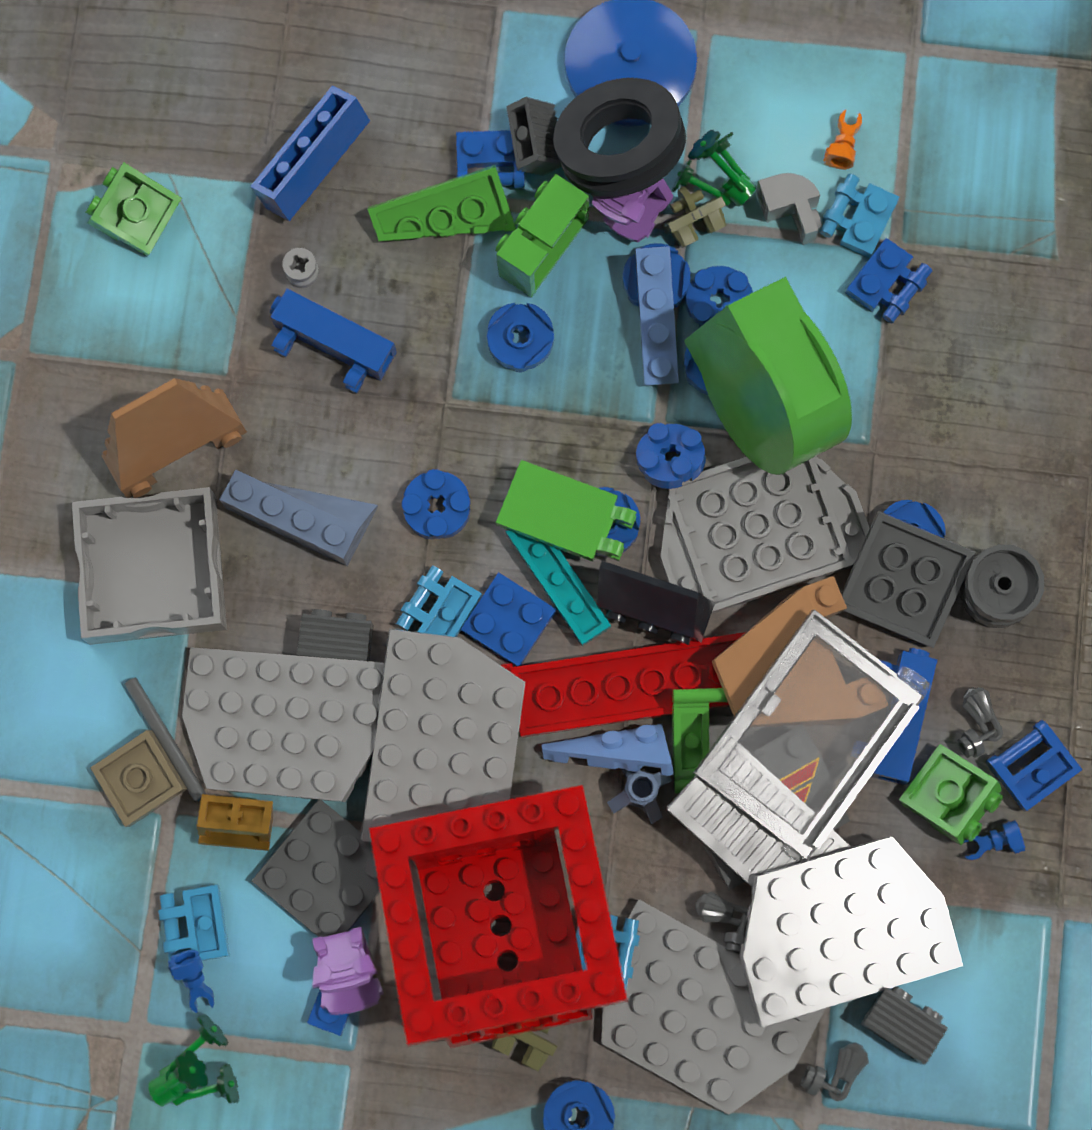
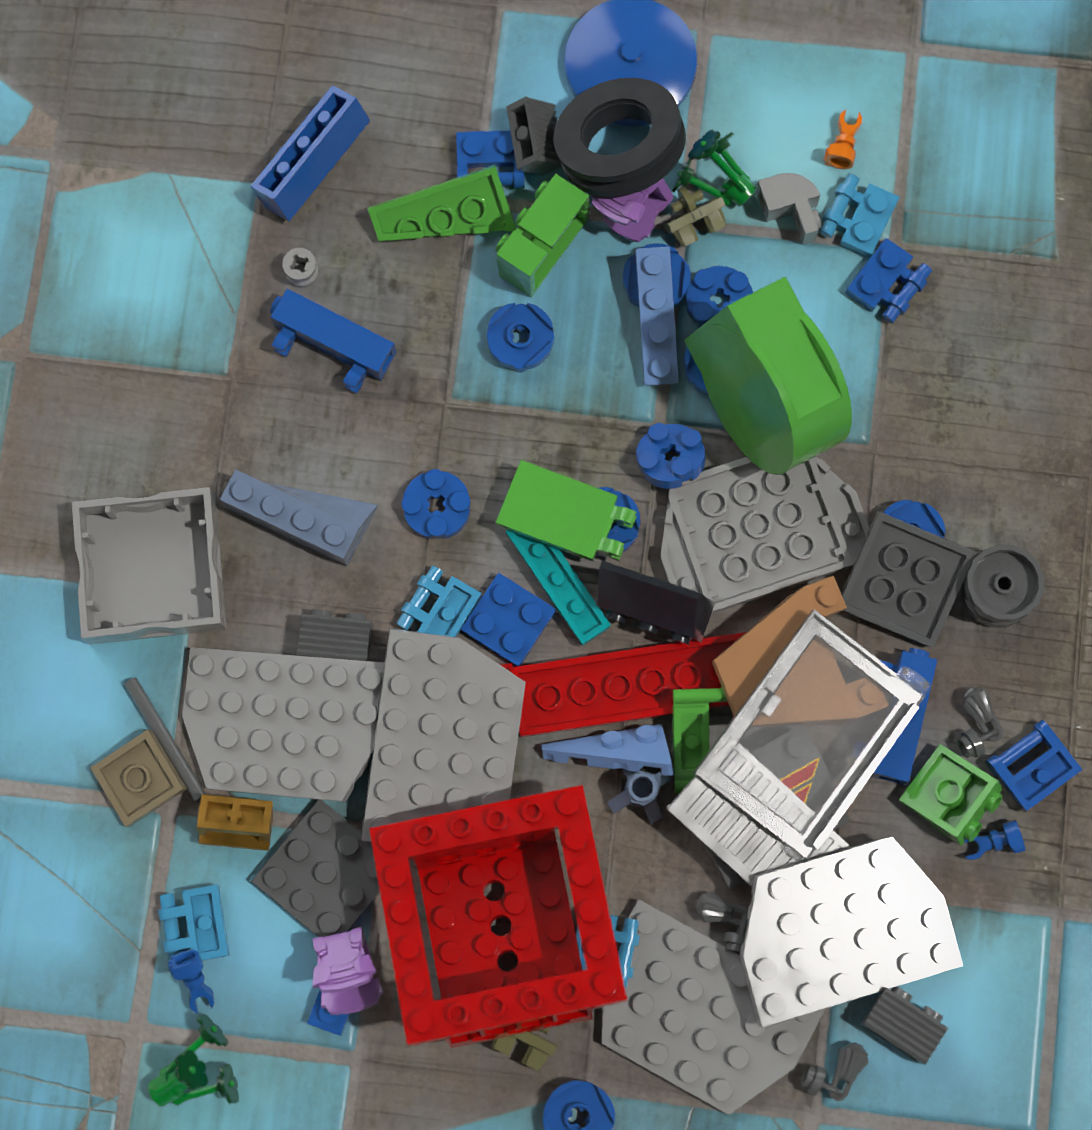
(132, 208): bright green plate -> none
(164, 429): medium nougat wedge -> none

